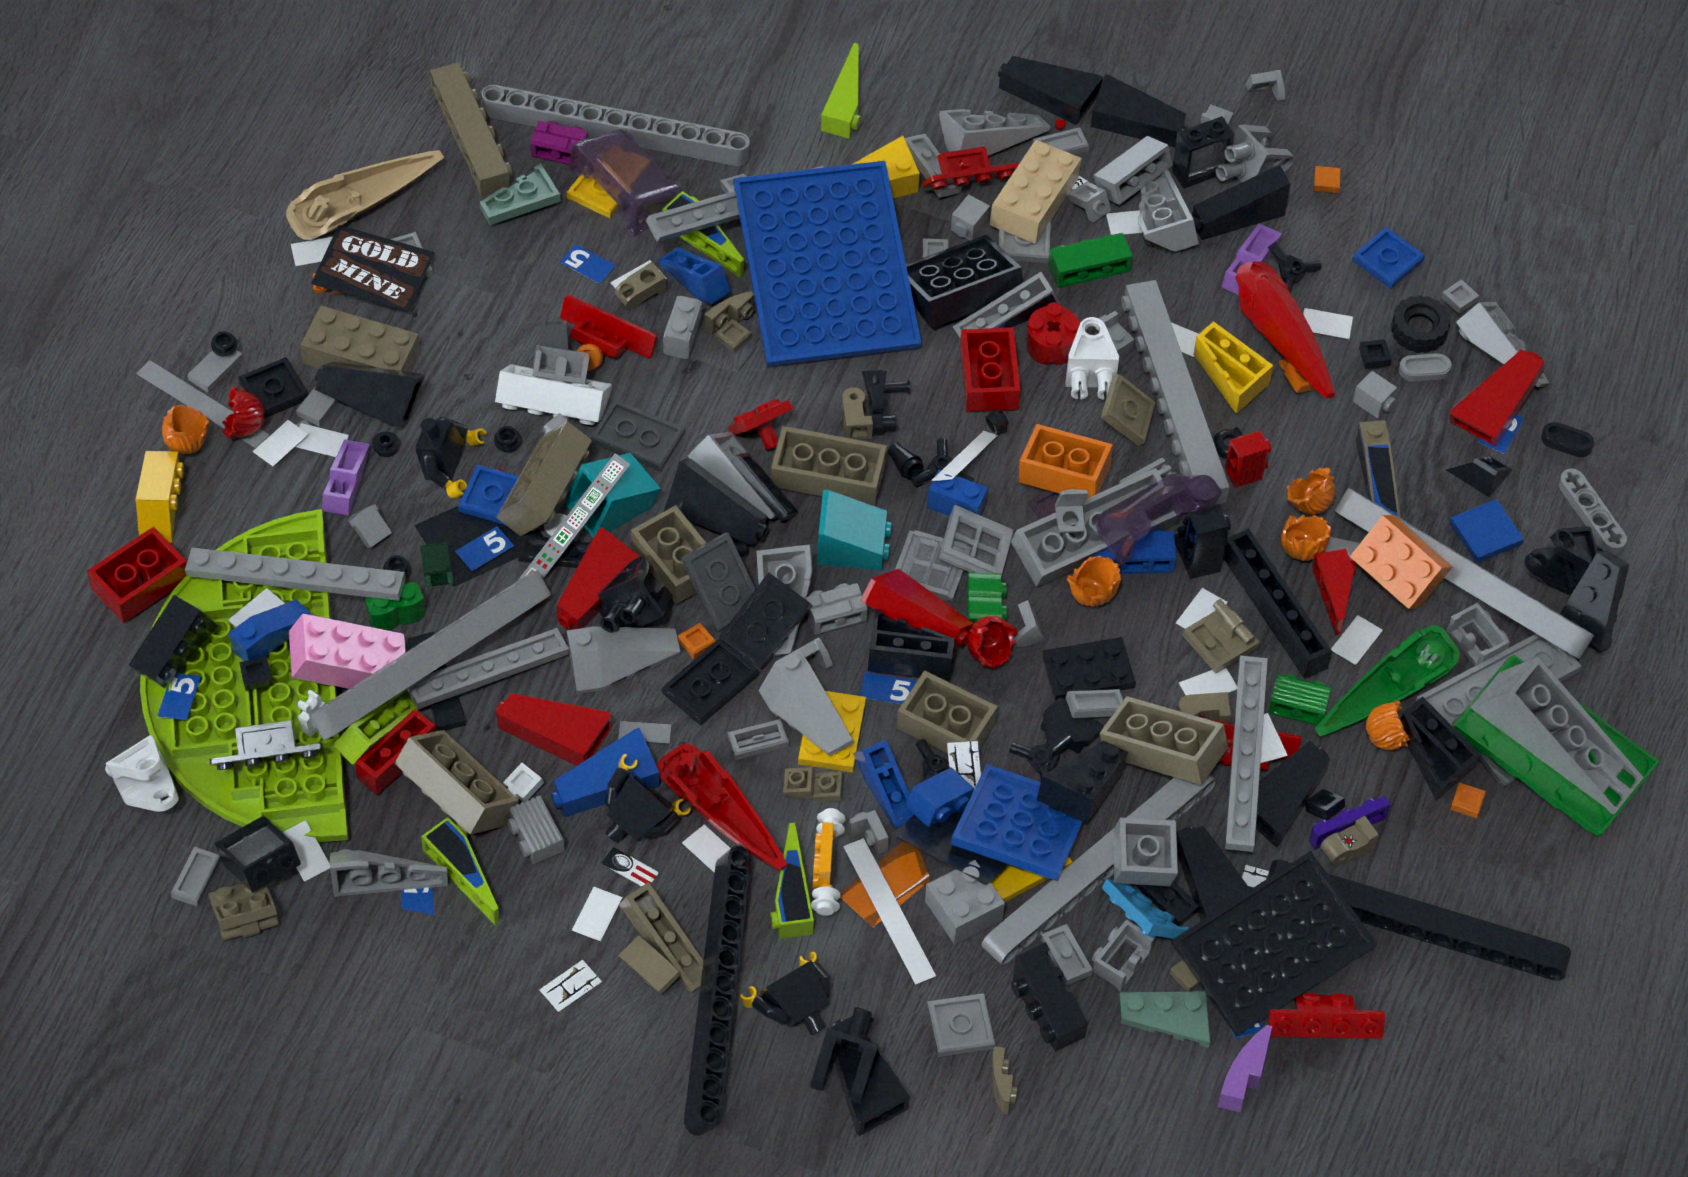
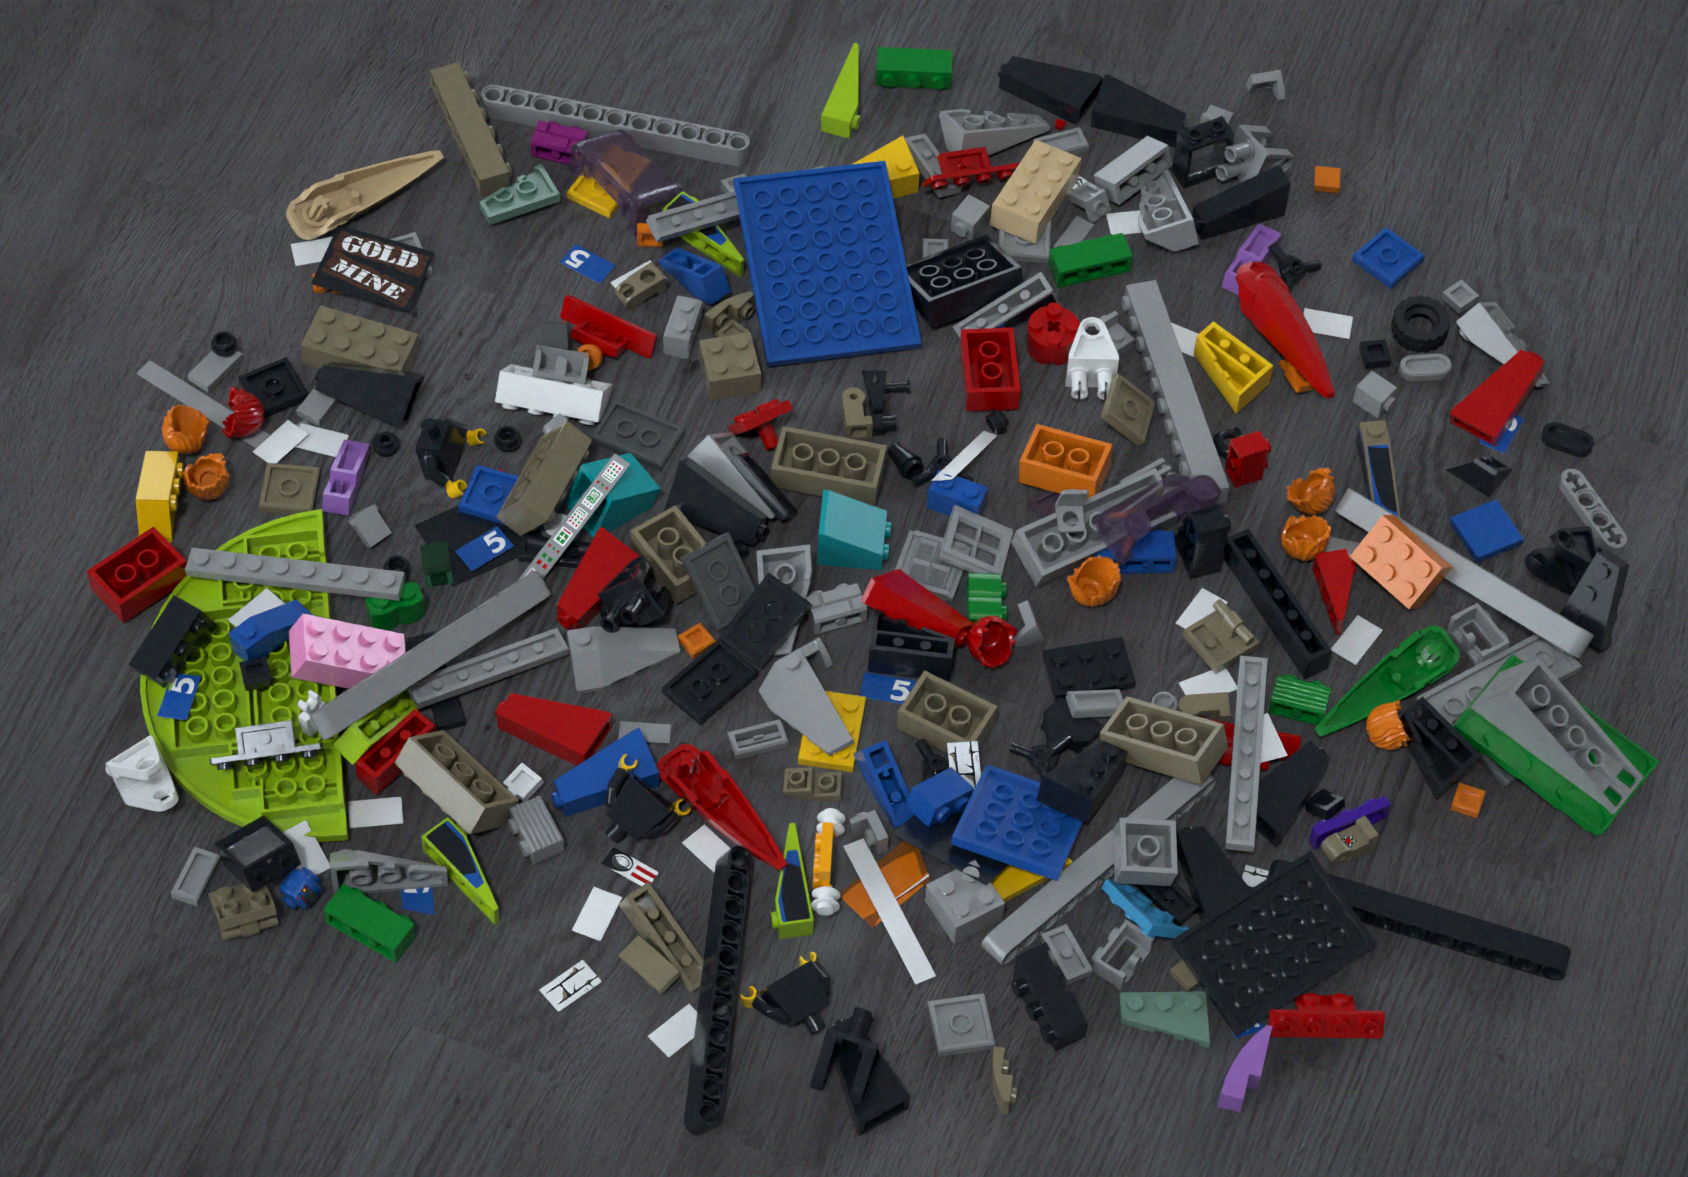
(207, 477): none -> orange hair
(289, 489): none -> dark tan tile
(300, 888): none -> blue head
(370, 922): none -> green brick
(375, 812): none -> white sticker
(645, 236): none -> orange tile
(676, 1031): none -> white sticker
(729, 366): none -> dark tan brick
(914, 68): none -> green brick
(1075, 232): none -> light grey sticker
(1166, 700): none -> light grey plate

